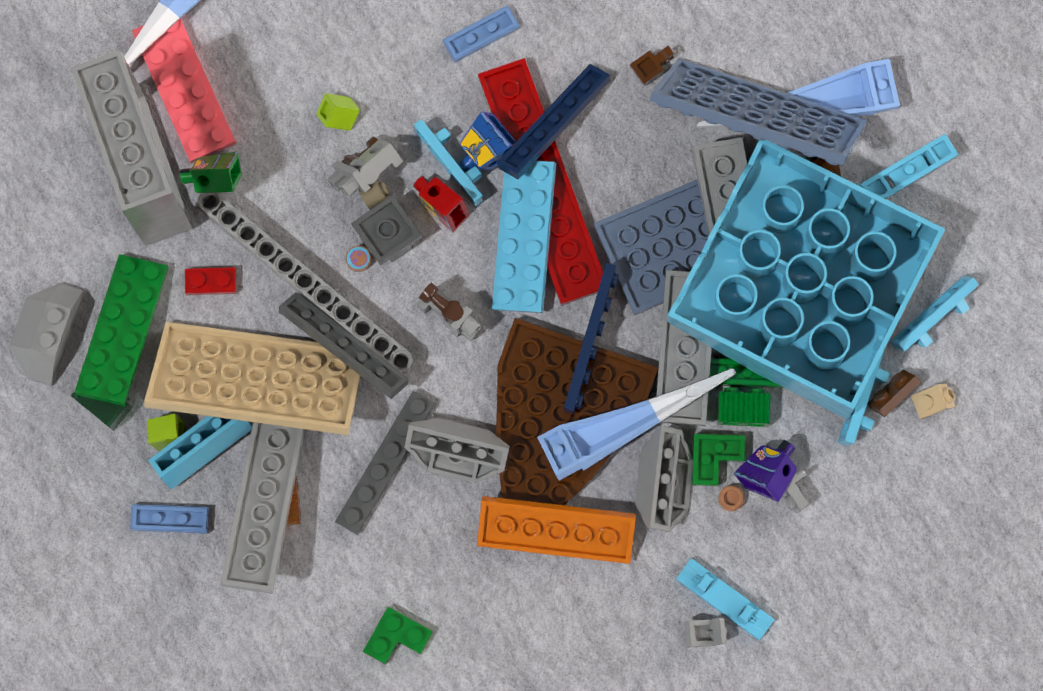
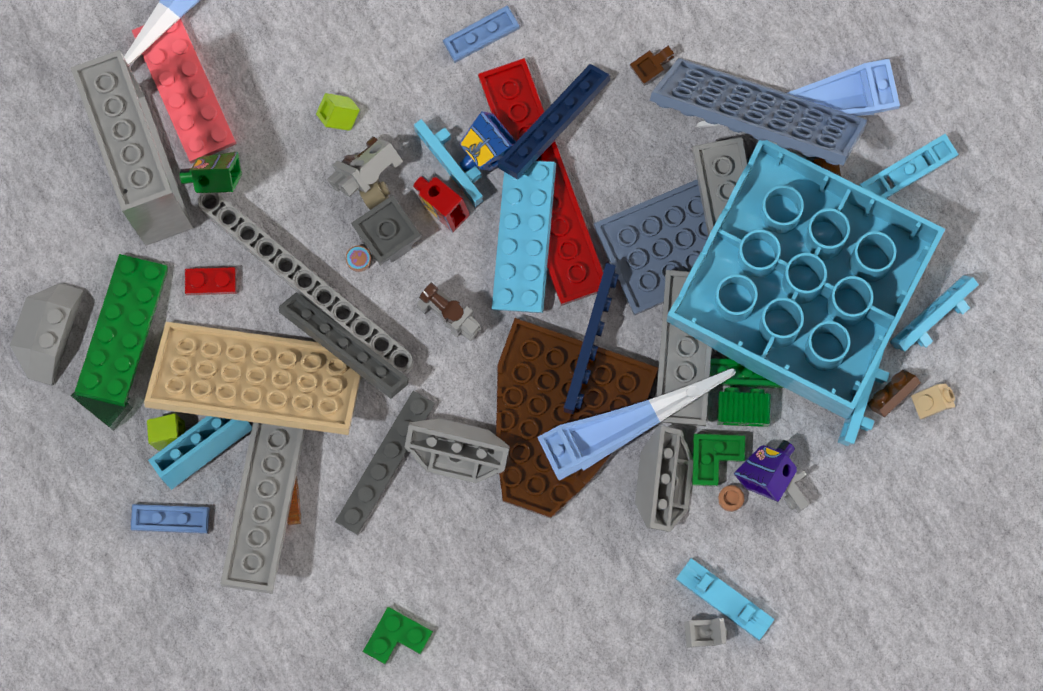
(556, 529): orange plate -> none

